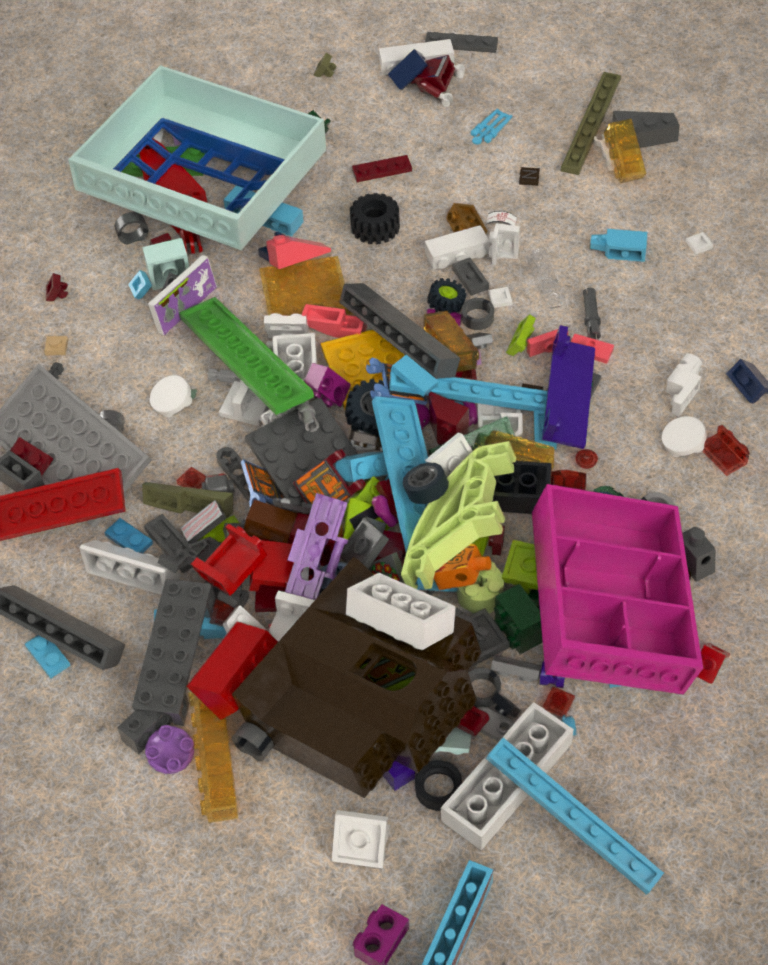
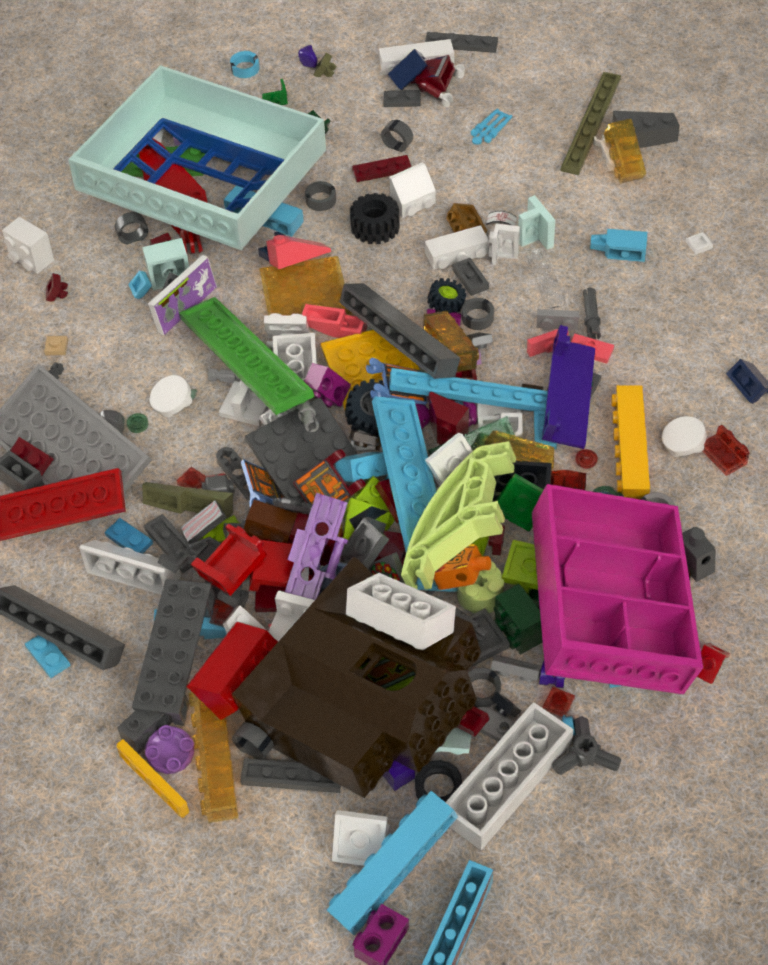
(28, 245): none -> white brick
(137, 423): none -> clear green tile
(152, 778): none -> yellow tile
(244, 56): none -> medium azure piece
(277, 97): none -> green bracket
(285, 775): none -> dark grey plate
(307, 57): none -> dark purple hair
(317, 187): none -> dark grey piece
(382, 509): magenta arm -> none
(392, 862): none -> medium azure brick
(401, 129): none -> dark grey piece
(402, 98): none -> dark grey plate
(412, 190): none -> white slope
(414, 375): medium azure tile -> none
(425, 483): black wheel -> none
(500, 297): white tile -> none
(519, 500): none -> green tile
(523, 331): lime plate -> none
(529, 176): dark brown tile -> none
(536, 224): none -> light aqua bracket
(554, 318): none -> light grey plate
(575, 816): medium azure plate -> none
(593, 755): none -> dark grey bush
(631, 440): none -> yellow brick
(684, 383): white plate -> none

